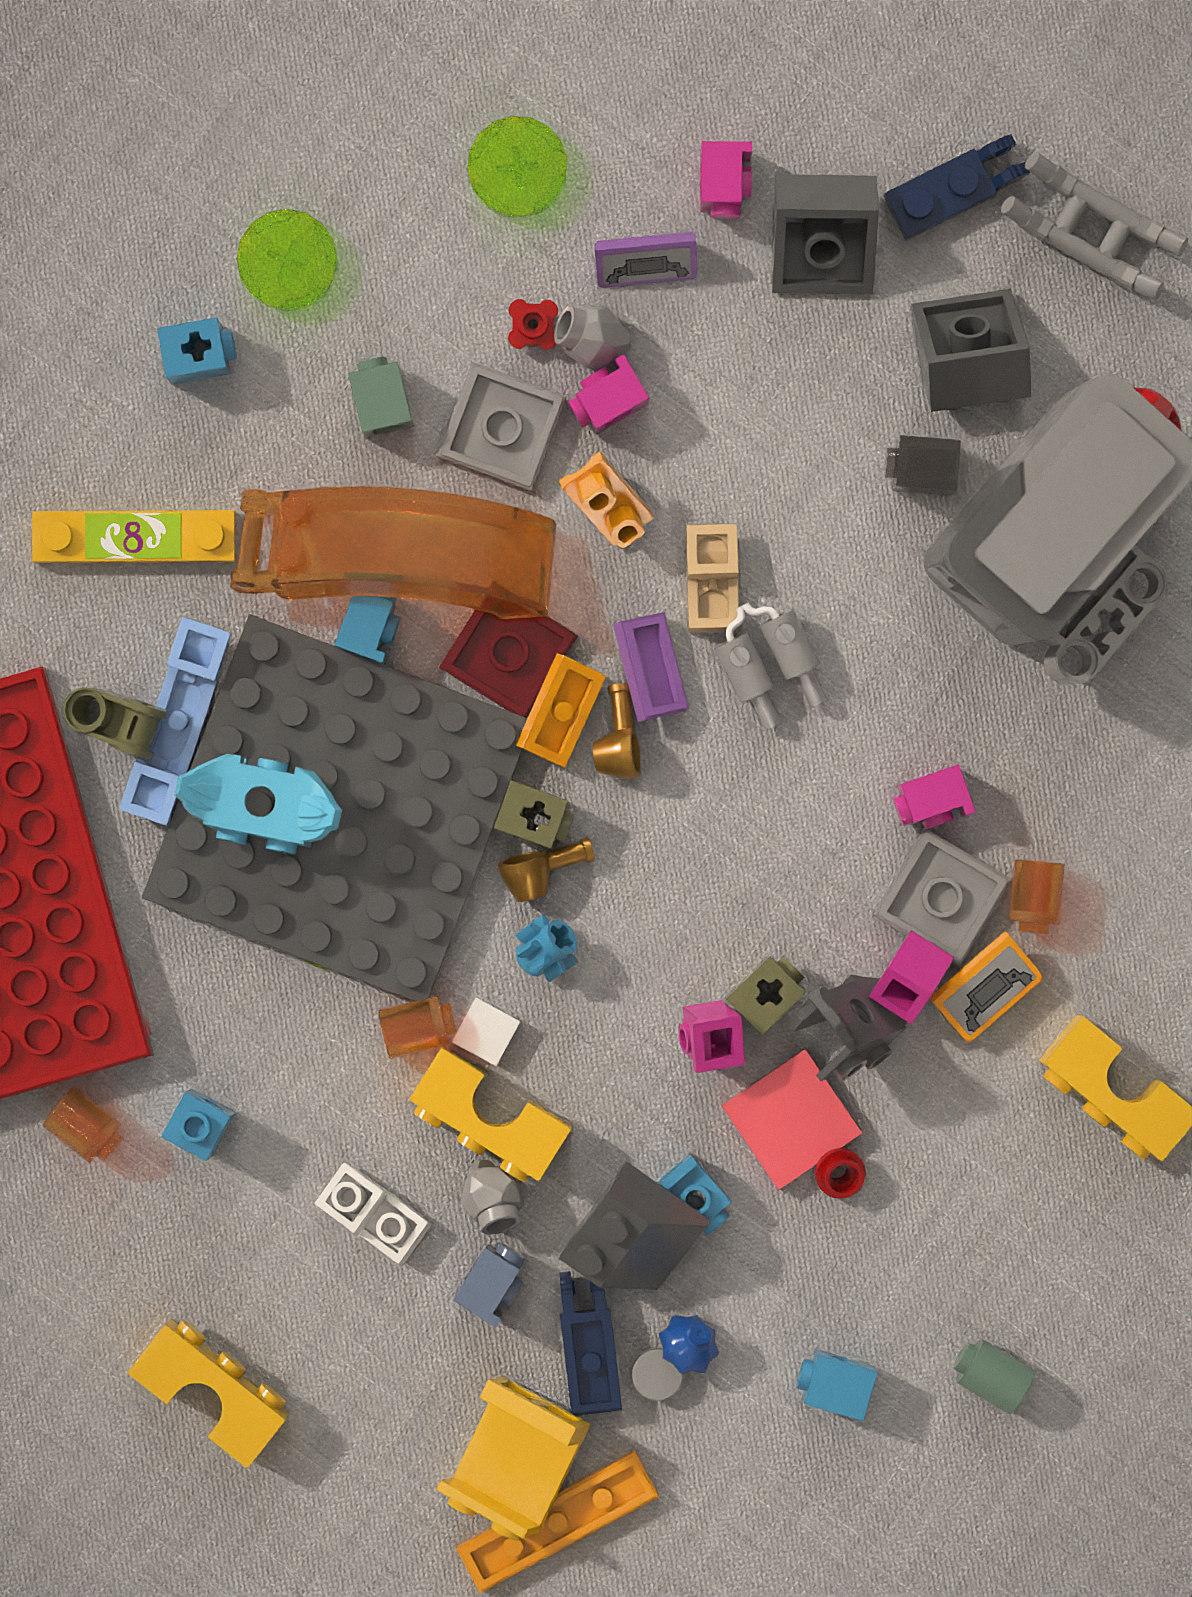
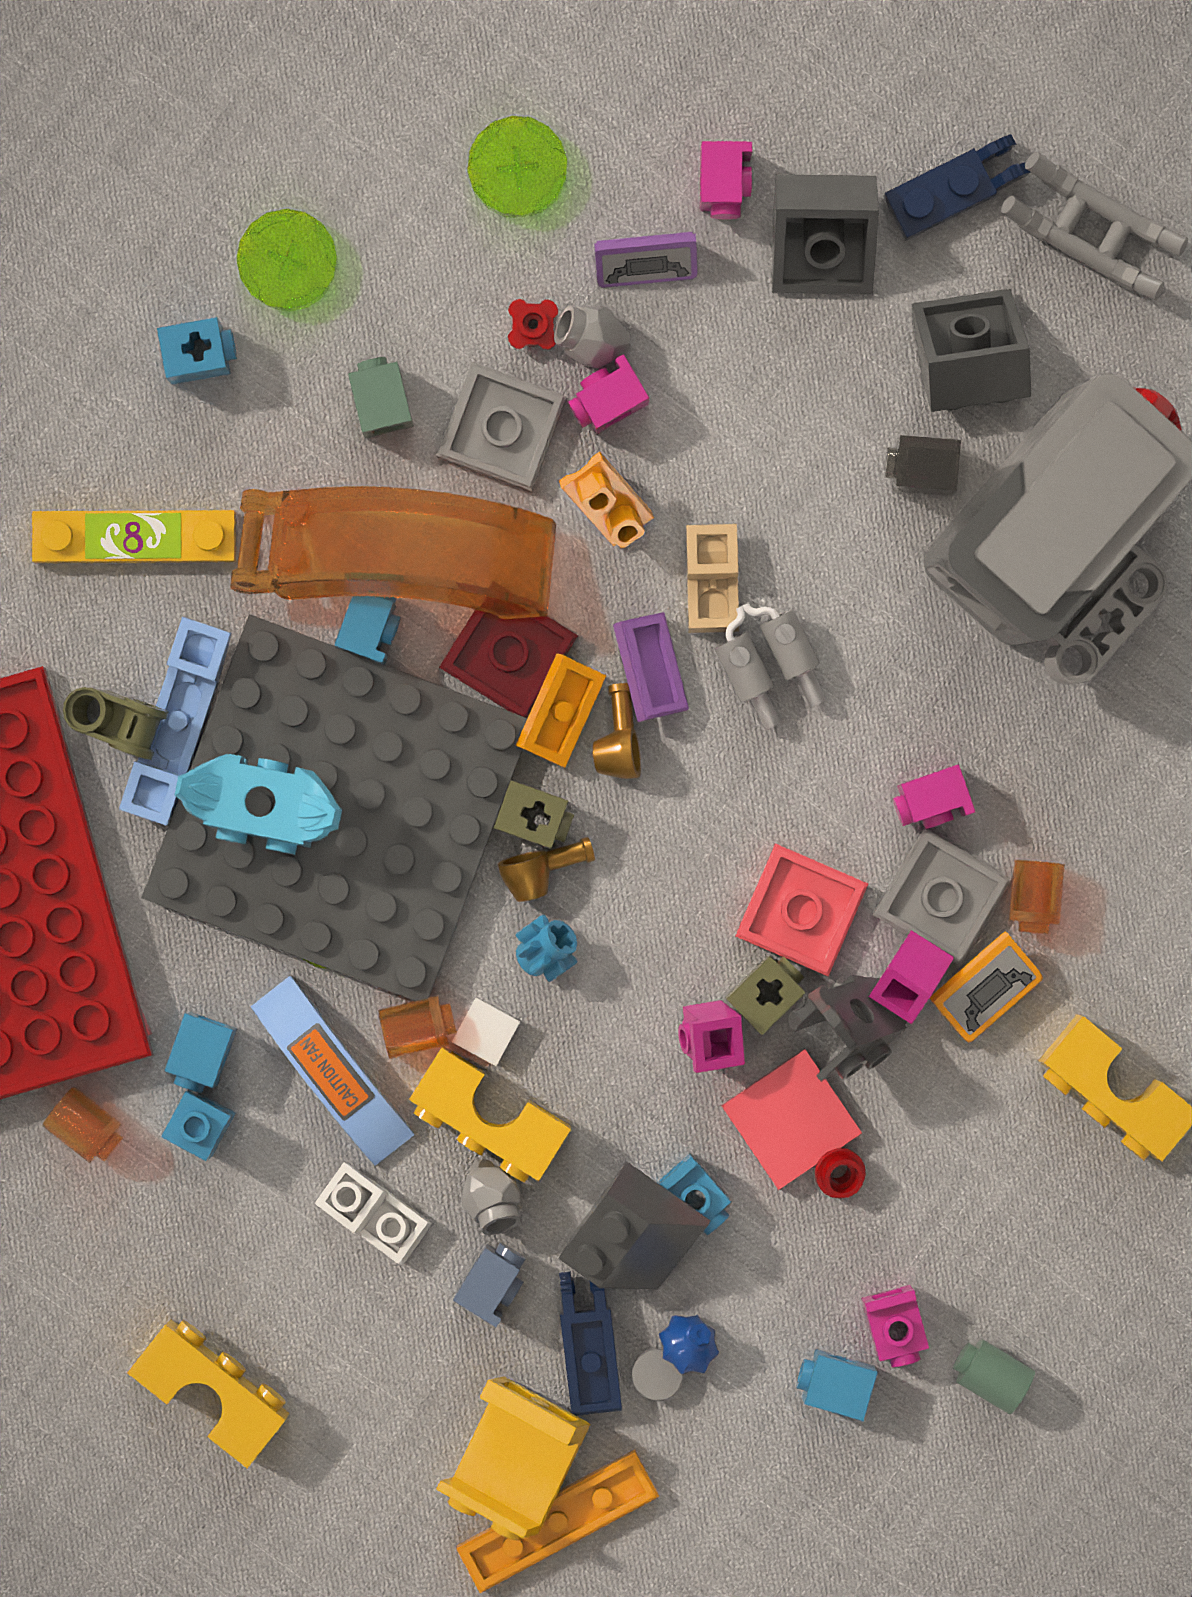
(200, 1052): none -> dark azure brick
(331, 1071): none -> light blue slope
(801, 909): none -> coral tile
(893, 1306): none -> dark pink brick

